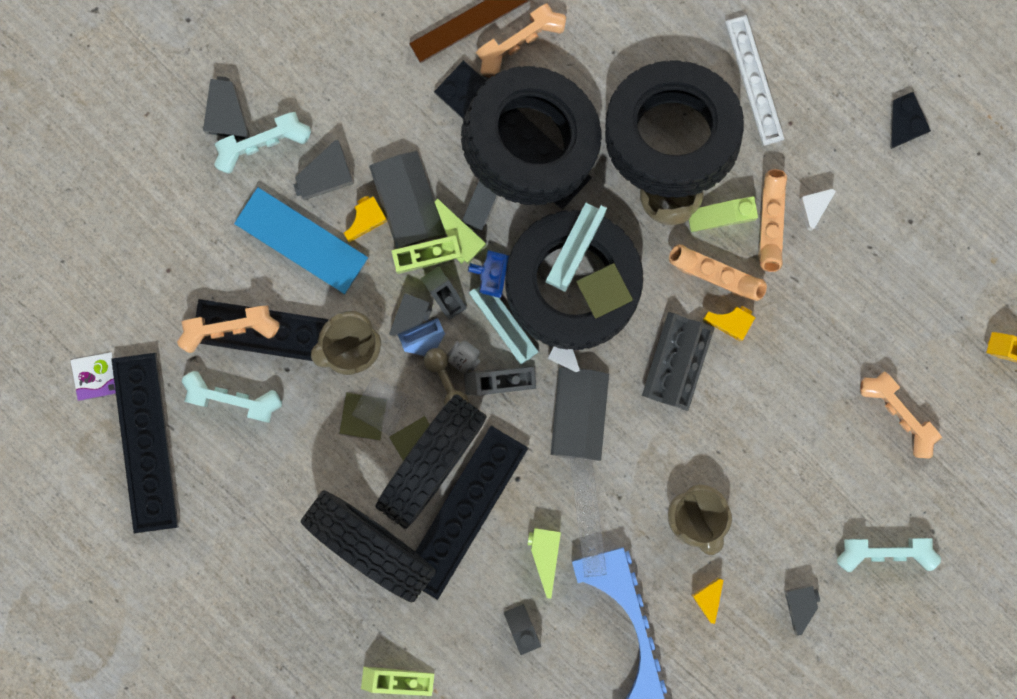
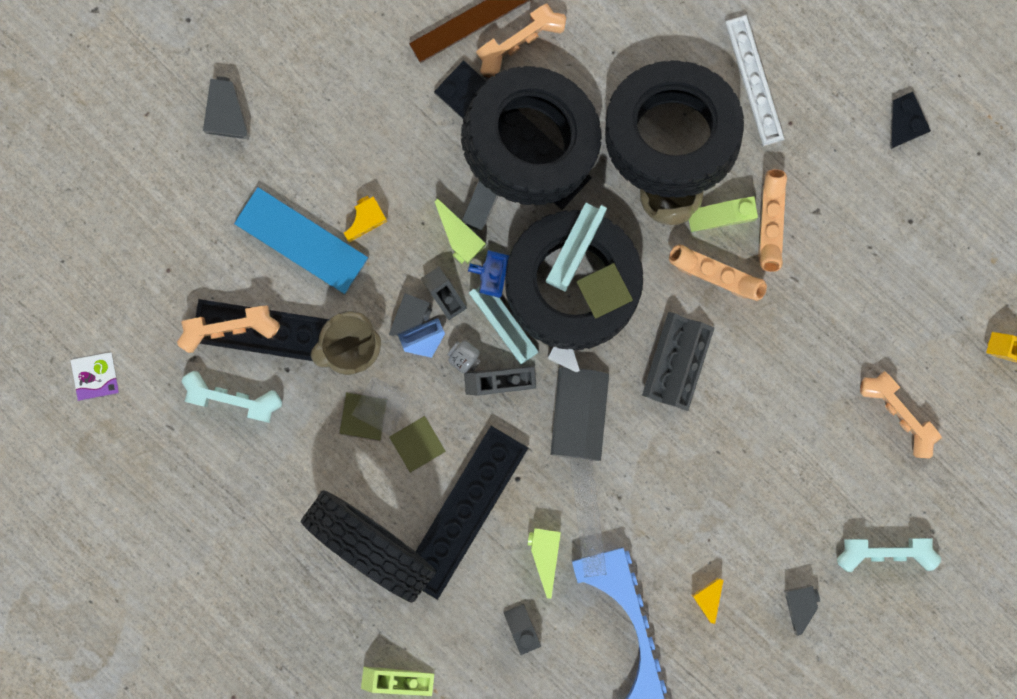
(145, 443): black plate -> none
(287, 126): light aqua plate -> none
(324, 173): dark grey slope -> none
(406, 199): dark grey slope -> none
(425, 254): yellowish green slope -> none
(430, 461): black tyre -> none
(436, 362): dark tan piece -> none
(700, 518): dark tan piece -> none
(733, 324): yellow arch -> none
(814, 206): white slope -> none

